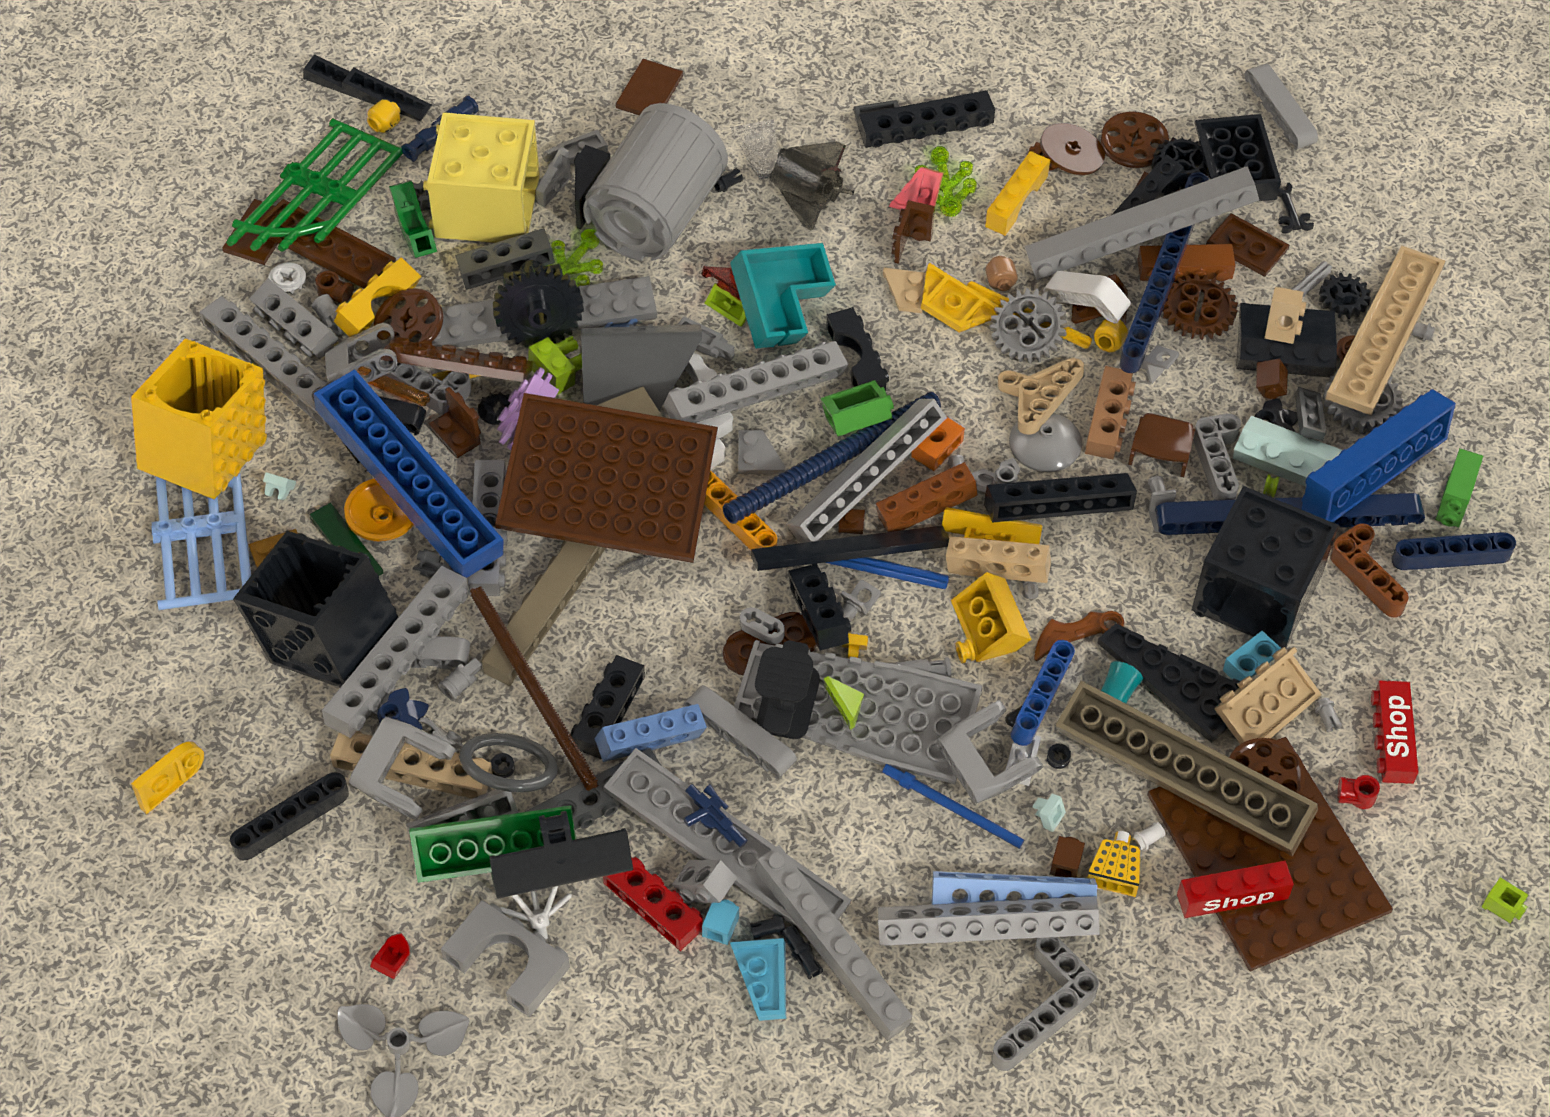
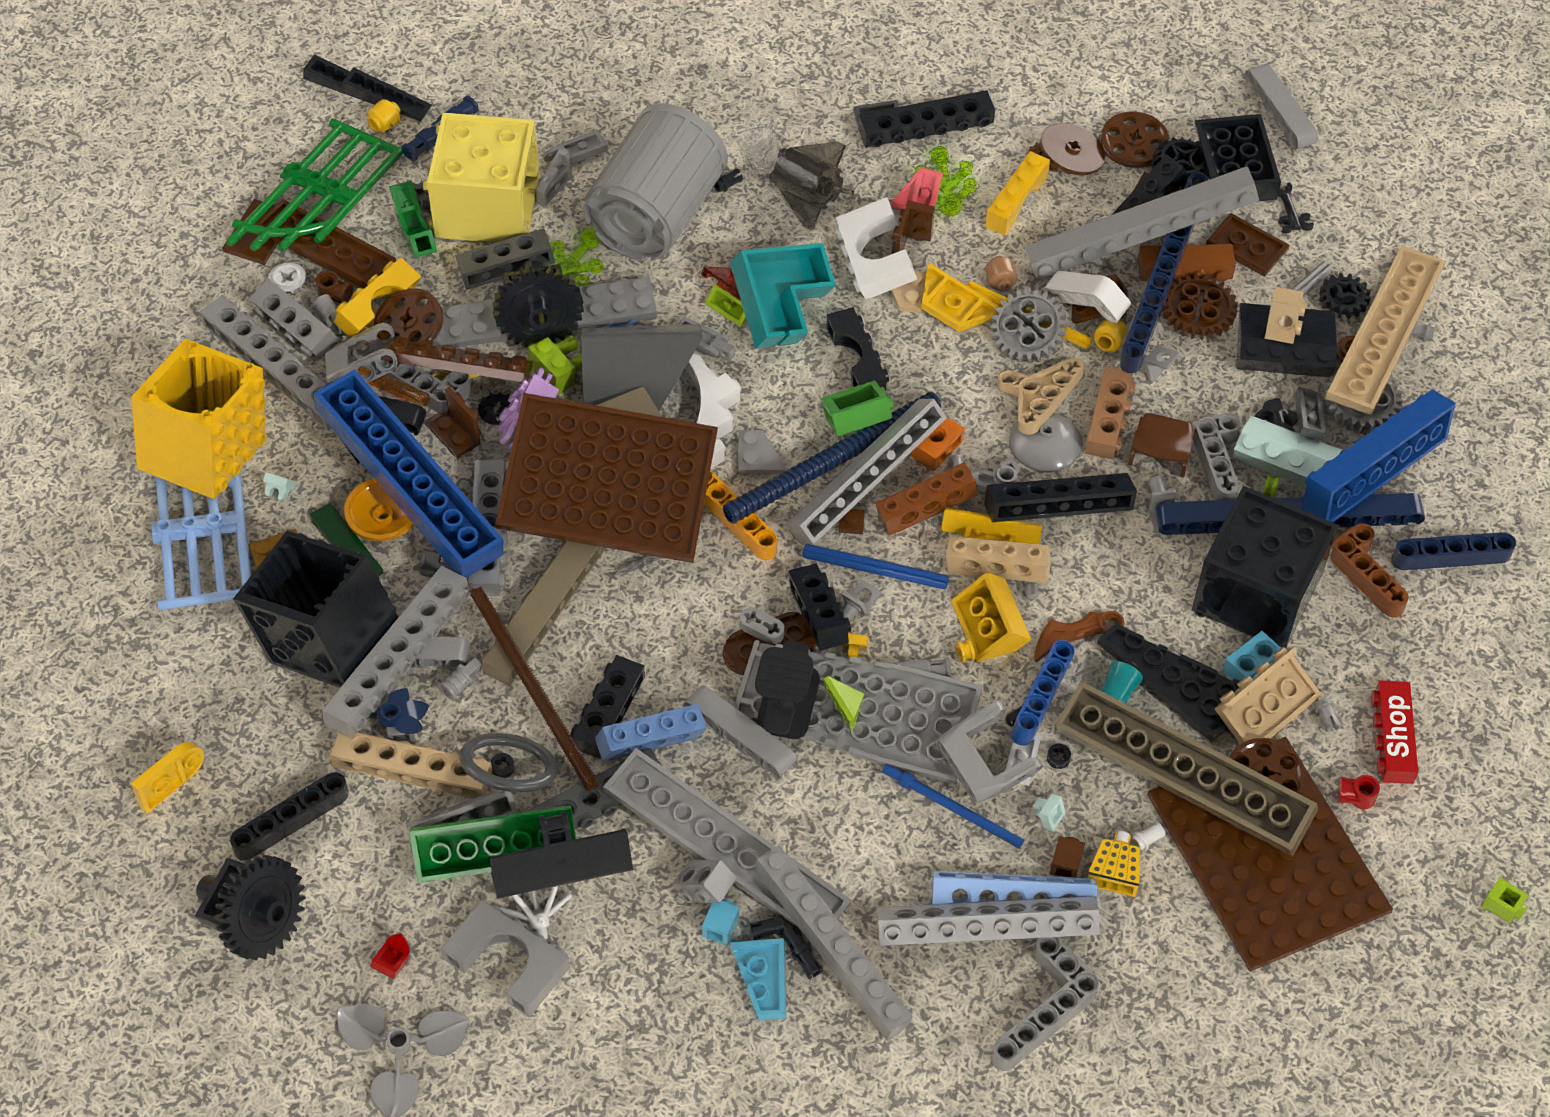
(252, 904): none -> black piece
(381, 755): light grey connector -> none
(450, 737): light grey plate -> none
(588, 167): black slope -> none
(649, 85): reddish brown tile -> none
(678, 931): red brick -> none
(711, 815): dark blue piece -> none
(830, 366): light grey brick -> none
(849, 548): black tile -> none
(856, 230): none -> white arch
(1235, 889): red brick -> none
(1272, 379): reddish brown brick -> none
(1459, 488): bright green window -> none

